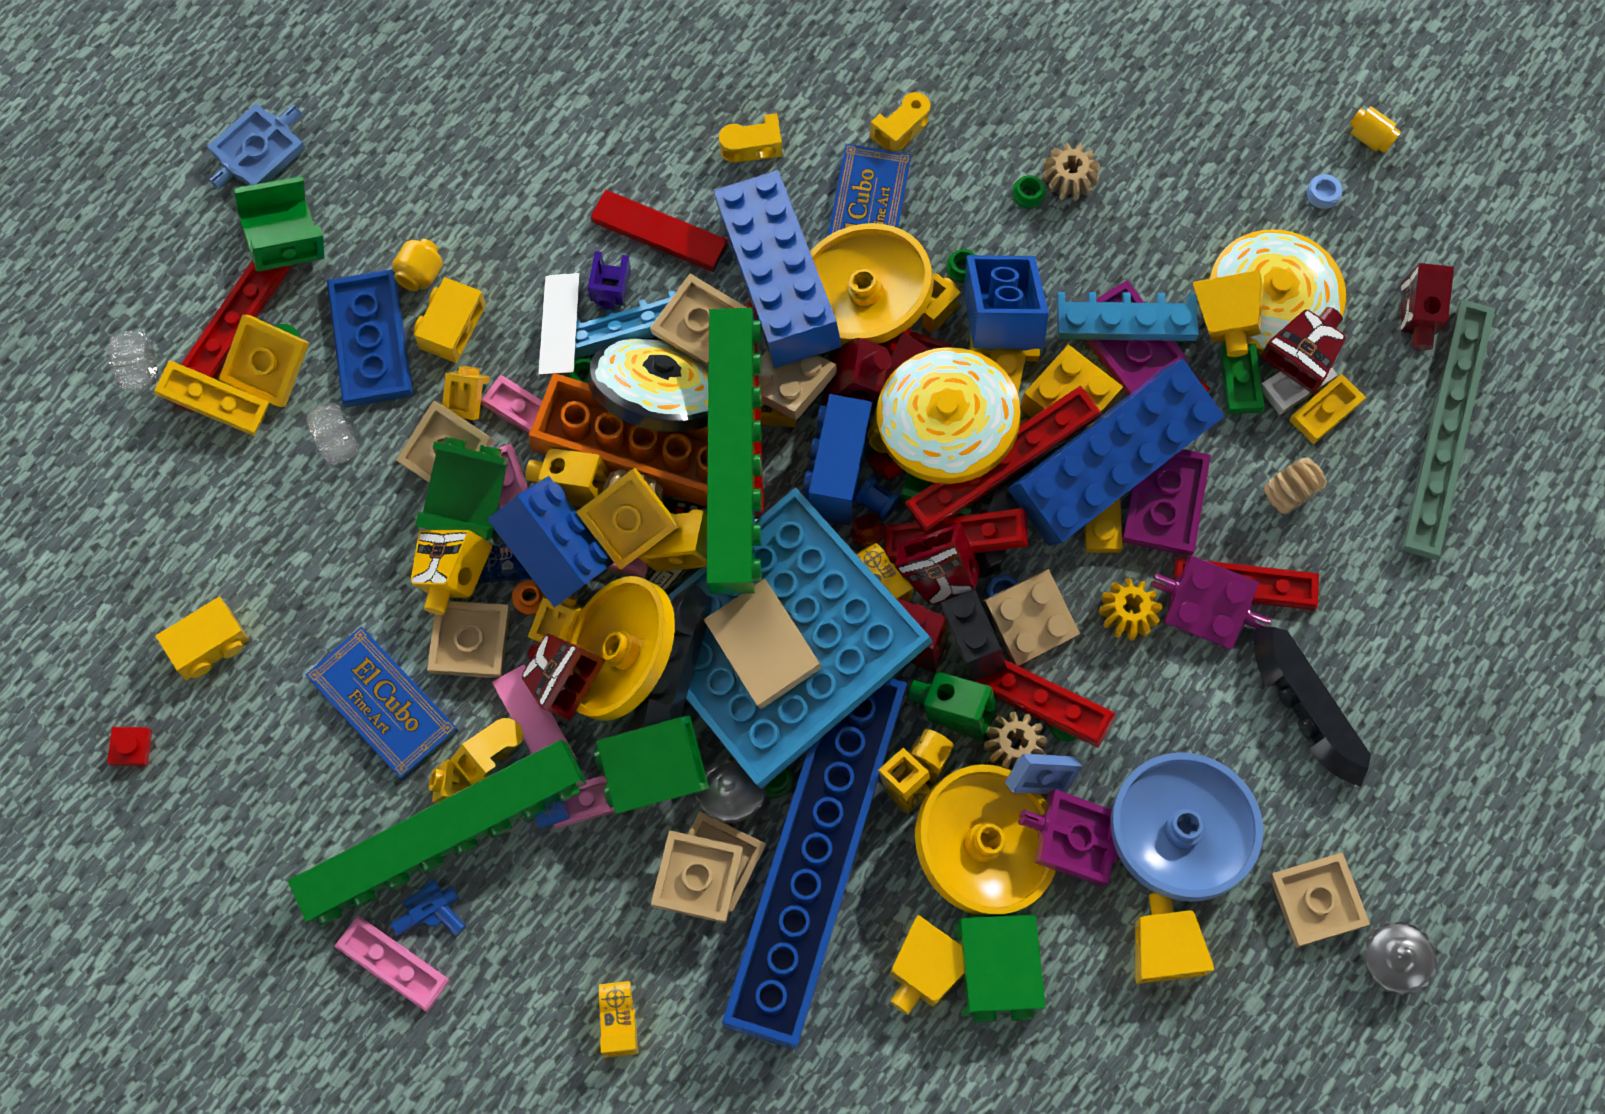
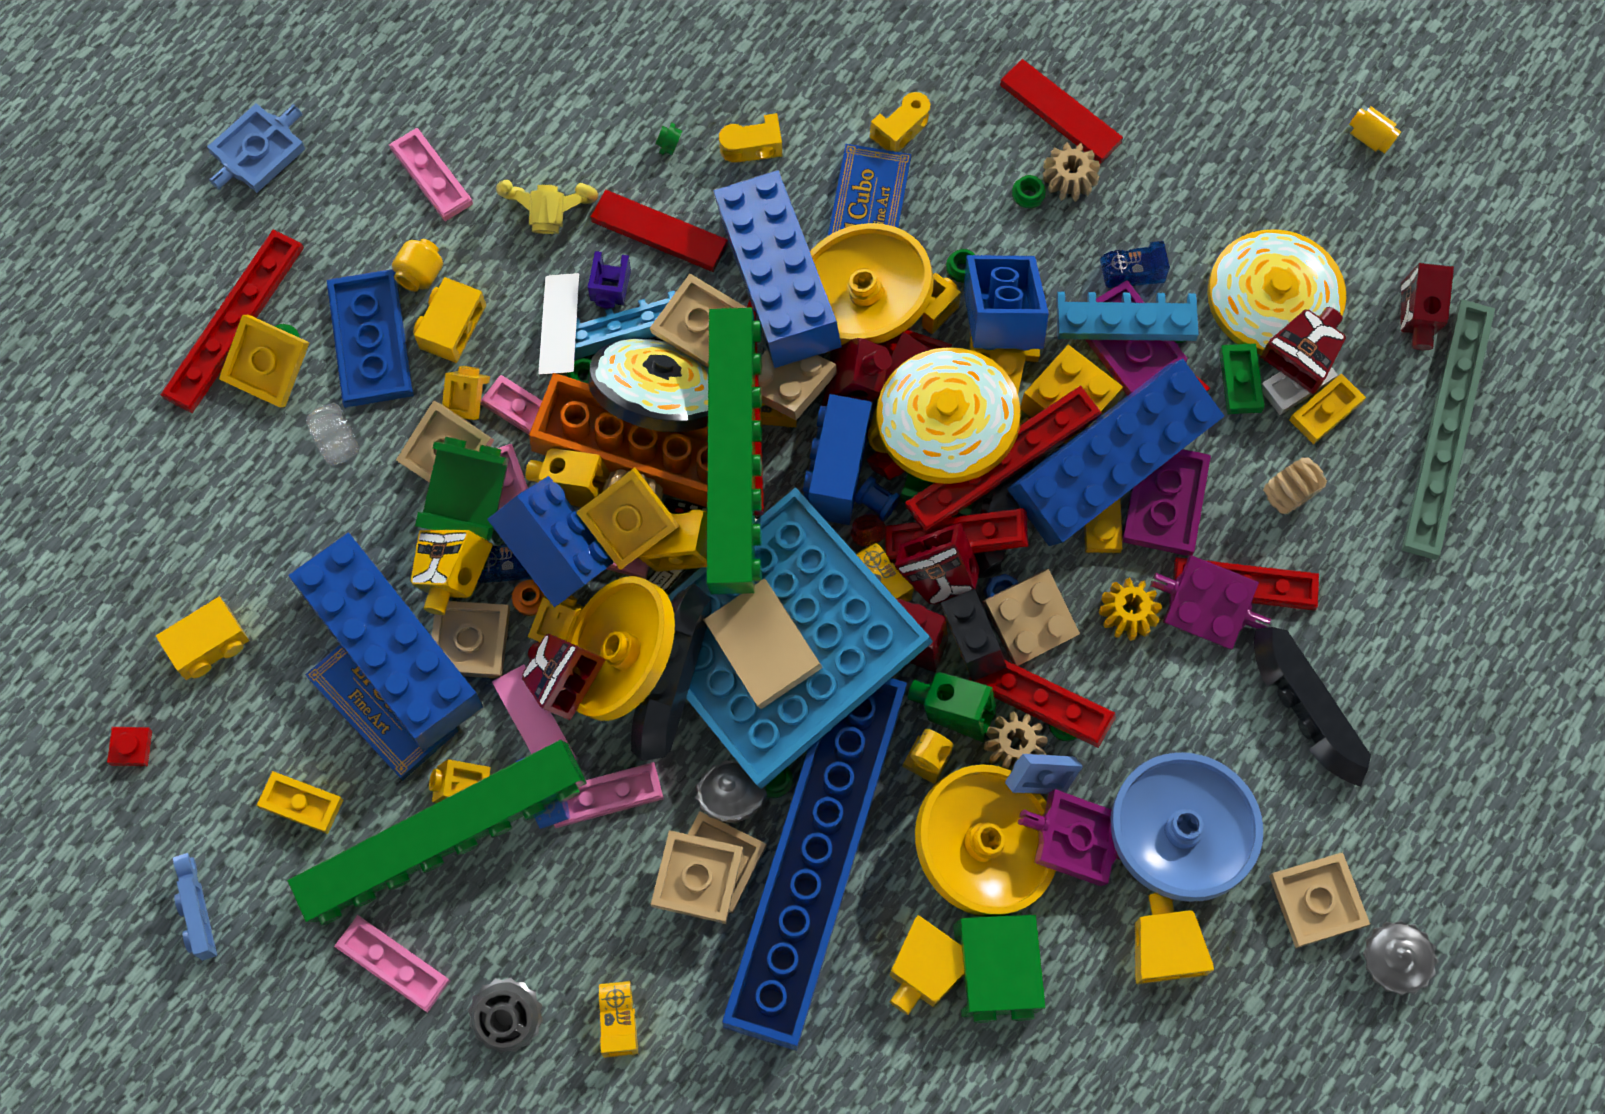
(133, 360): clear gear -> none
(191, 905): none -> medium blue plate
(211, 398): yellow plate -> none
(278, 224): green panel -> none
(300, 802): none -> yellow plate
(386, 641): none -> blue brick
(430, 907): blue piece -> none
(431, 174): none -> bright pink tile
(496, 742): yellow leg -> none
(509, 1004): none -> flat silver piece
(546, 203): none -> light yellow piece
(651, 764): green panel -> none
(668, 139): none -> green plate
(908, 783): yellow leg -> none
(1060, 110): none -> red tile
(1137, 265): none -> clear blue leg
(1232, 309): yellow torso -> none
(1324, 191): light blue tile -> none

